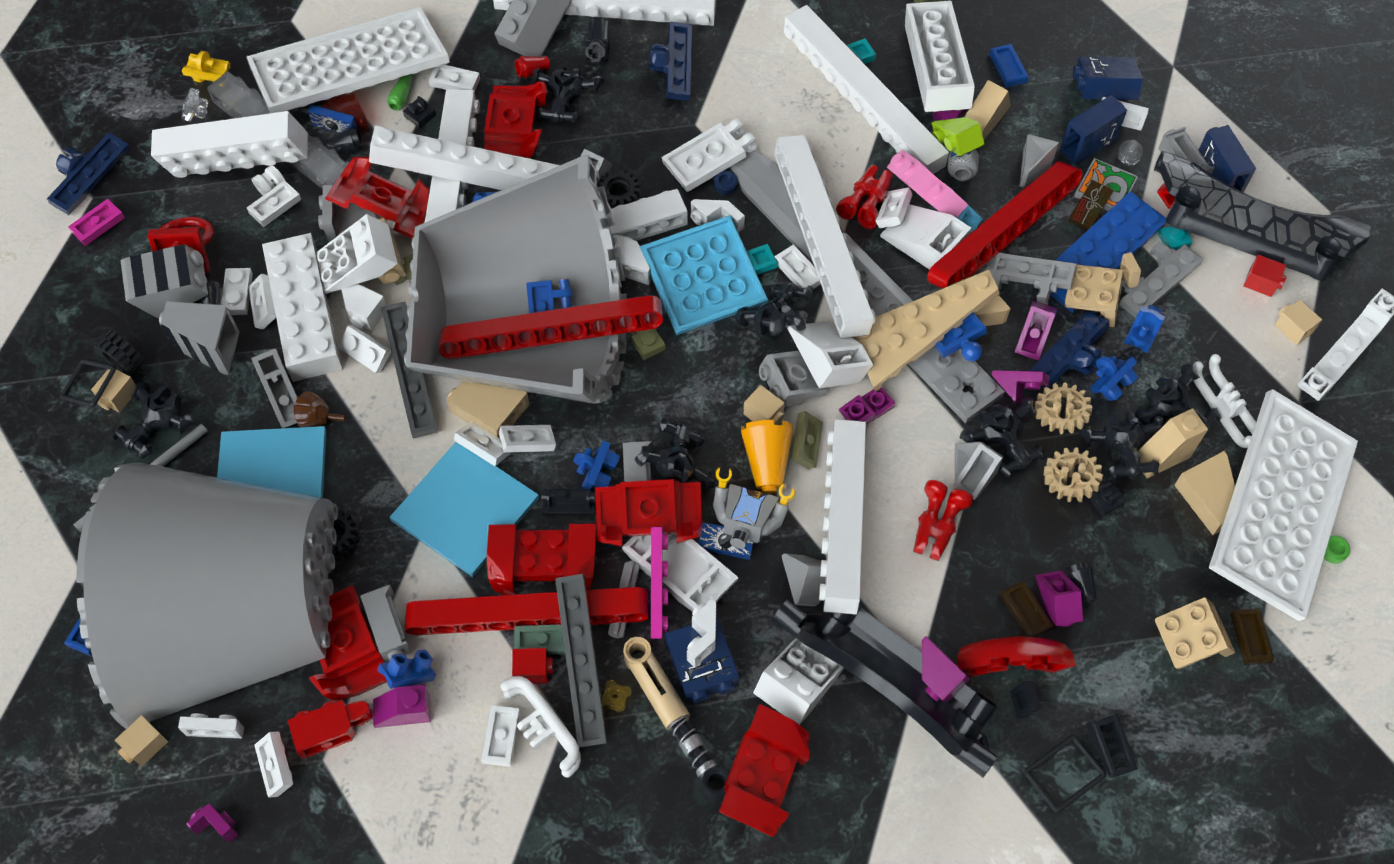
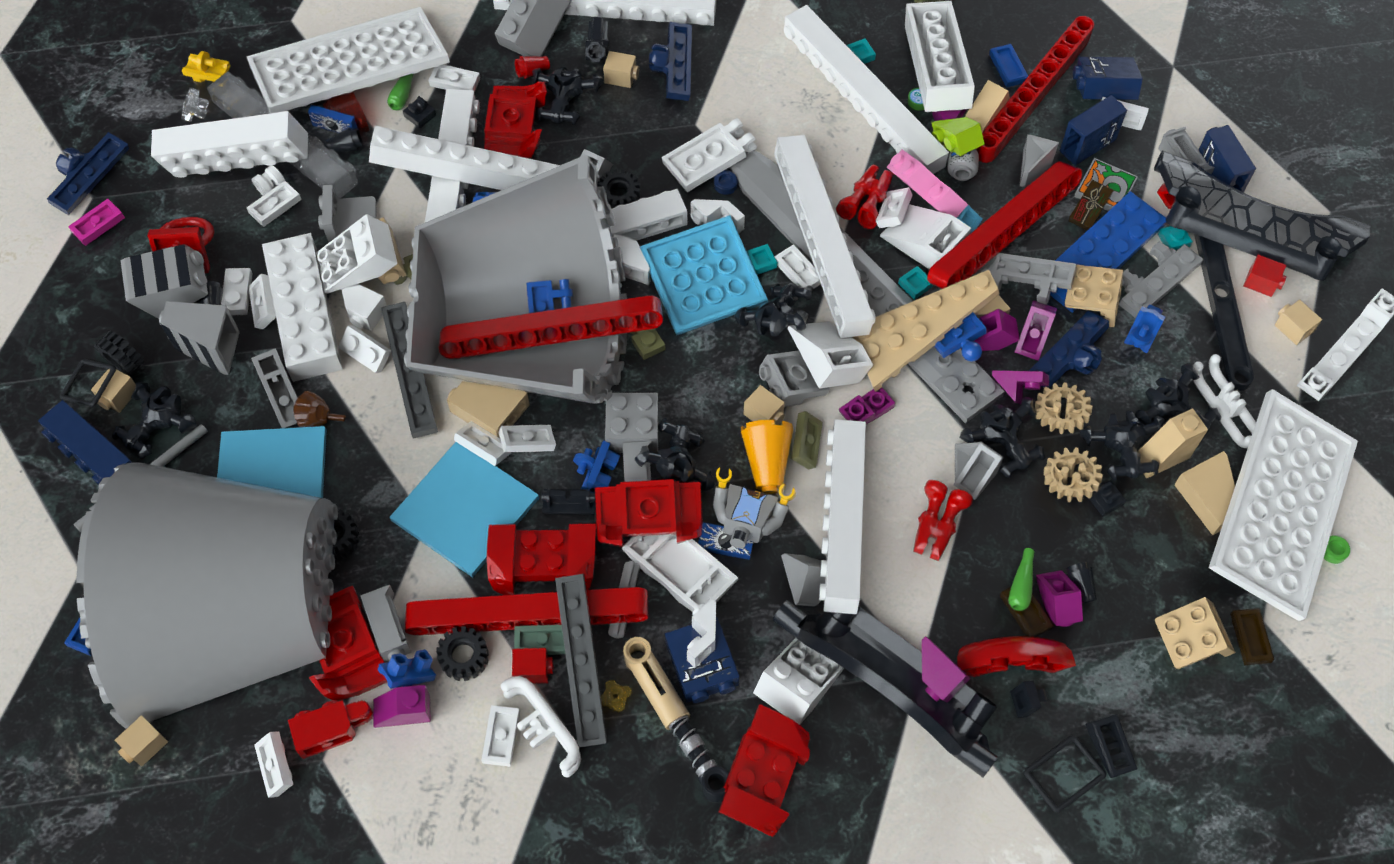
(82, 441): none -> dark blue brick
(201, 726): white plate -> none
(209, 815): magenta bracket -> none
(380, 196): red piece -> none
(458, 638): none -> black tyre
(620, 69): none -> tan brick
(631, 419): none -> light grey brick
(659, 569): dark pink plate -> none
(915, 99): none -> tile
(915, 282): none -> teal plate
(1000, 329): none -> magenta slope
(1021, 588): none -> bright green piece
(1035, 88): none -> red beam
(1110, 373): blue hips -> none
(1130, 152): clear tile -> none
(1130, 269): tan tile -> none
(1225, 312): none -> black beam

